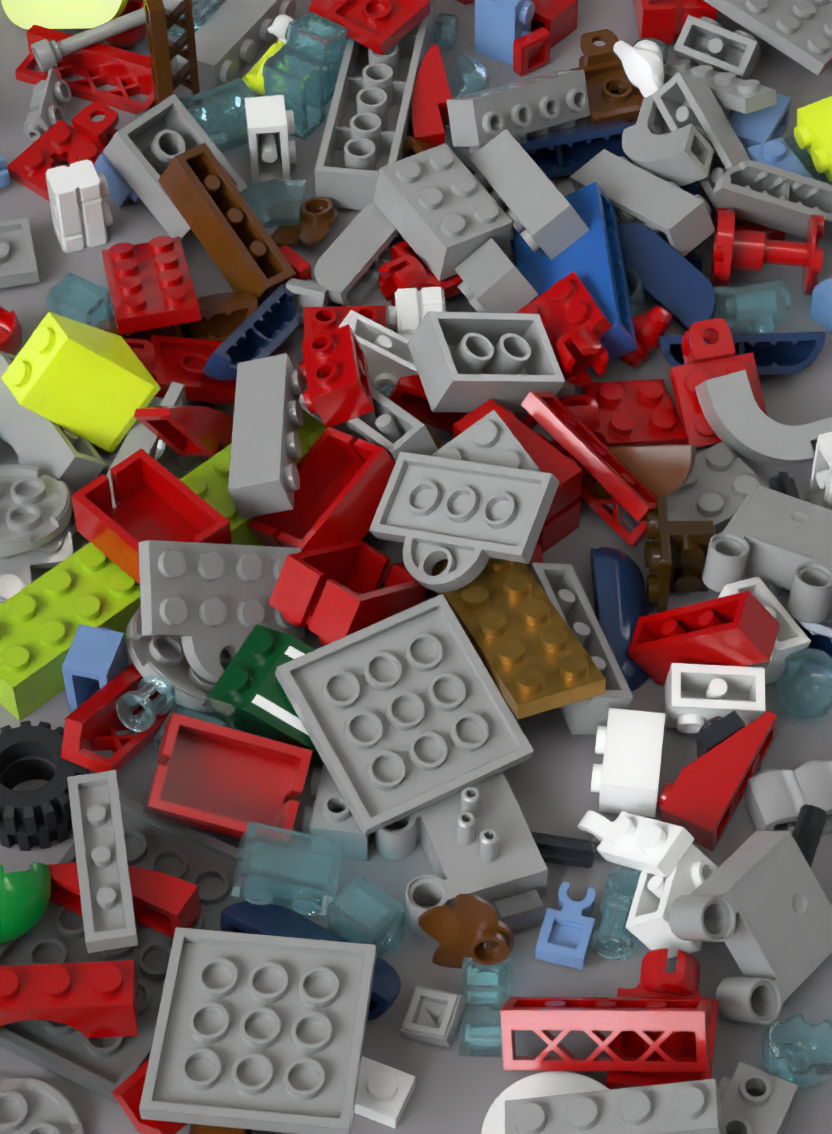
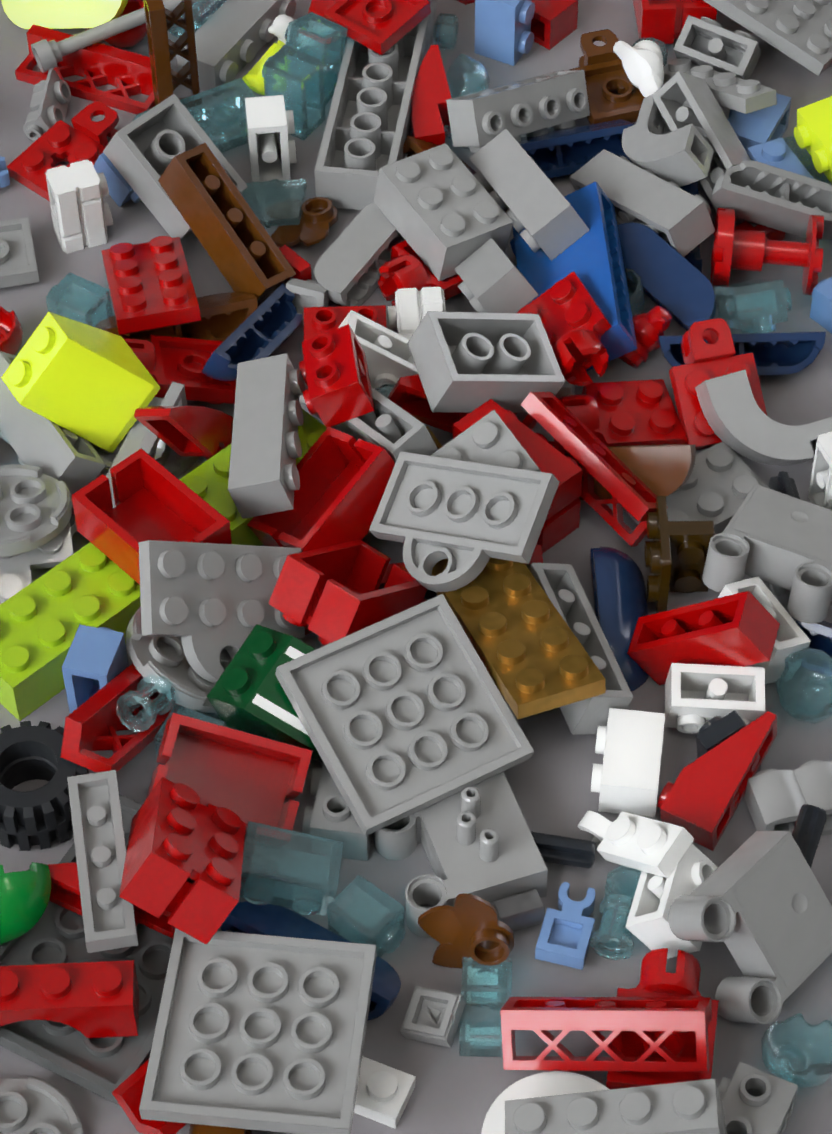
(180, 840): none -> red piece
(531, 51): red tile -> none

